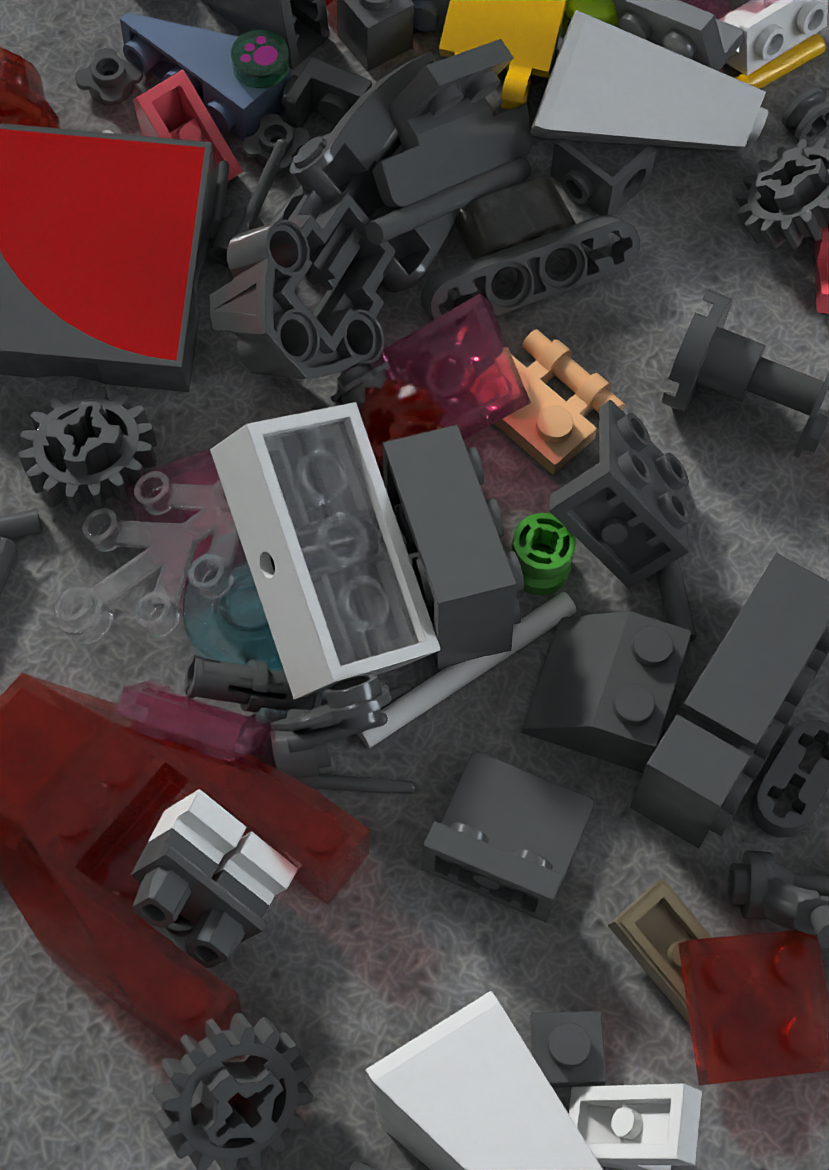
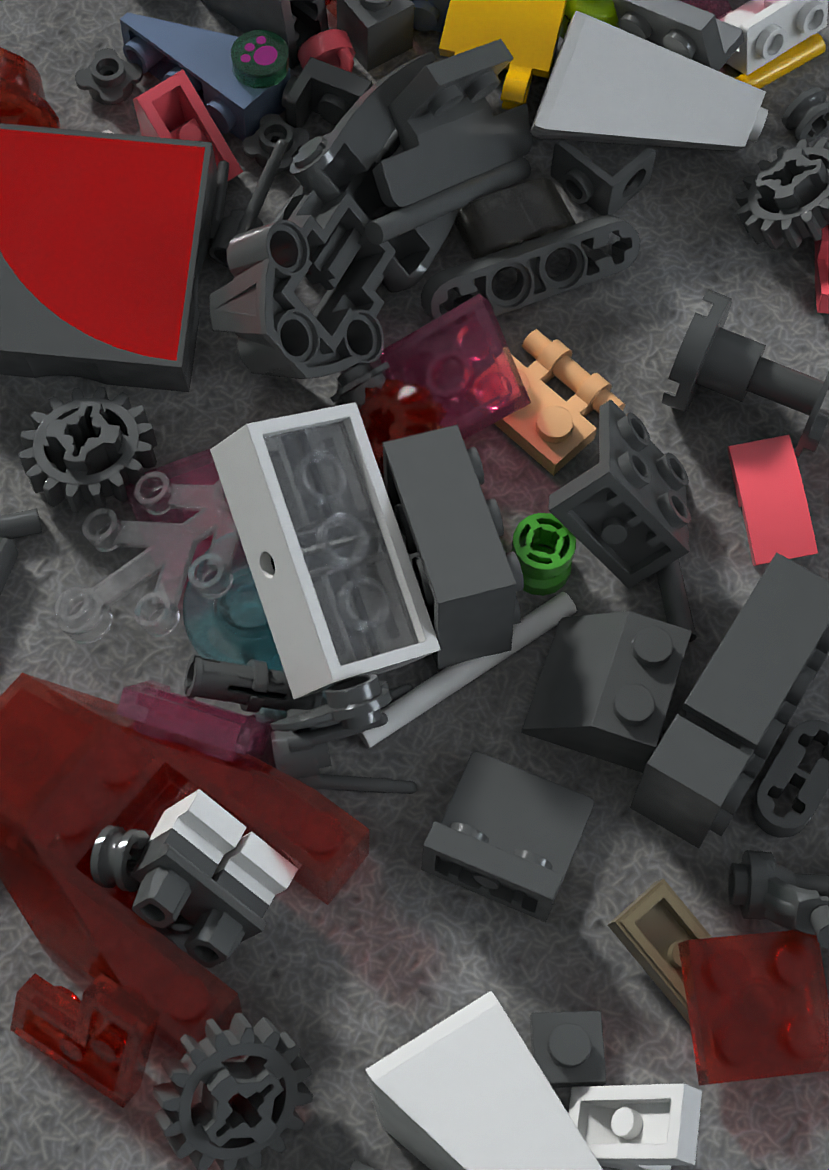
(96, 1038): none -> clear red plate
(116, 856): none -> dark grey bush
(330, 47): none -> coral tile
(772, 499): none -> coral slope

